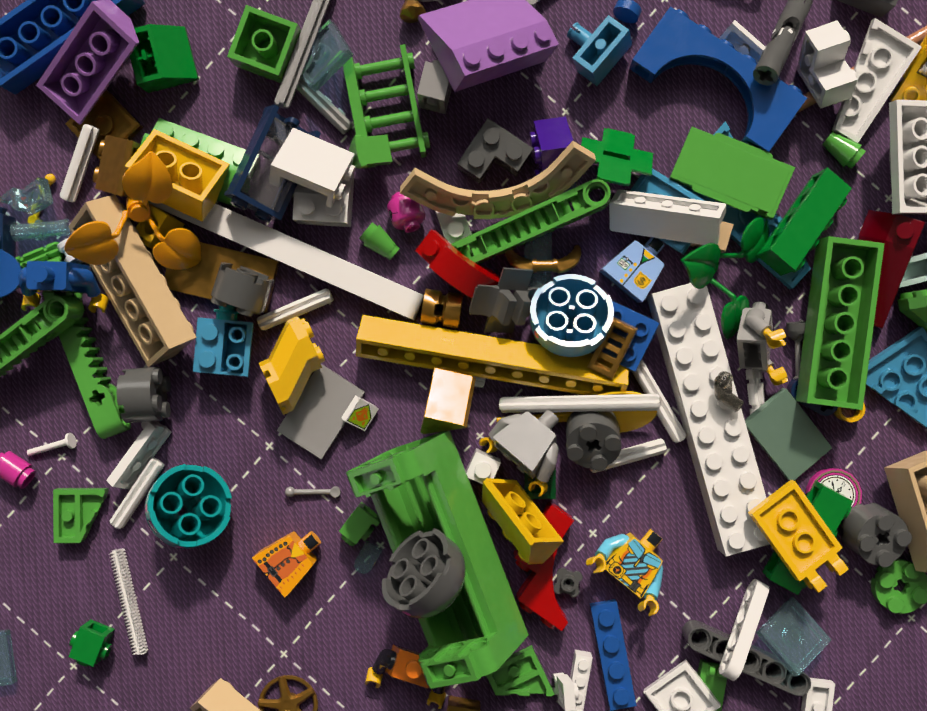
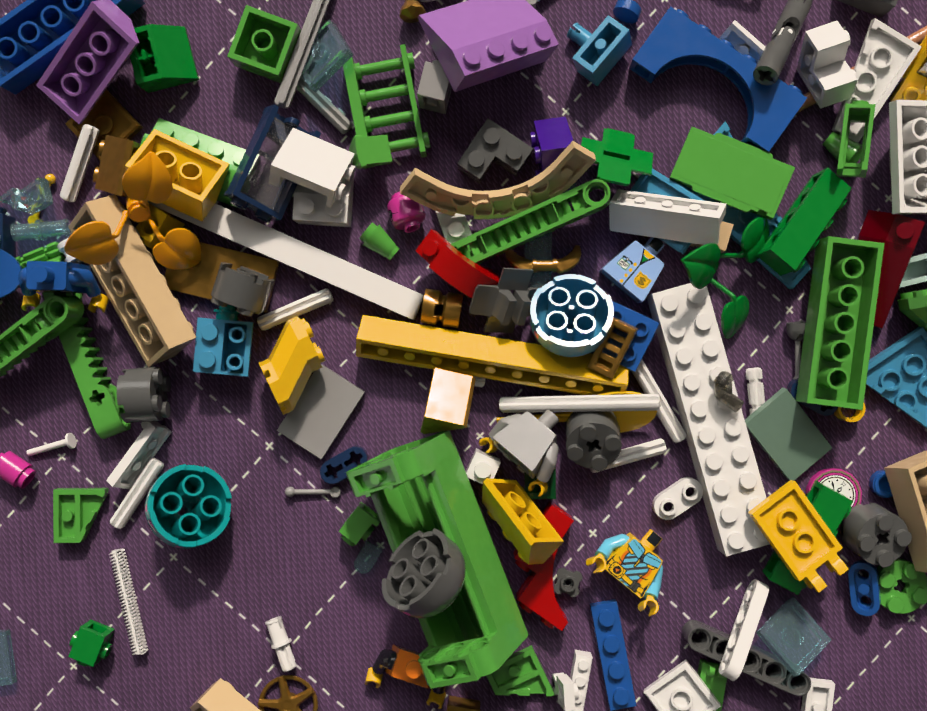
(281, 643): none -> white axle
(288, 560): torso -> none
(339, 459): none -> dark blue beam
(360, 413): tile -> none
(677, 496): none -> white plate
(757, 339): light grey torso -> none
(858, 112): none -> bright green window
(864, 586): none -> blue plate
(879, 484): none -> blue tile

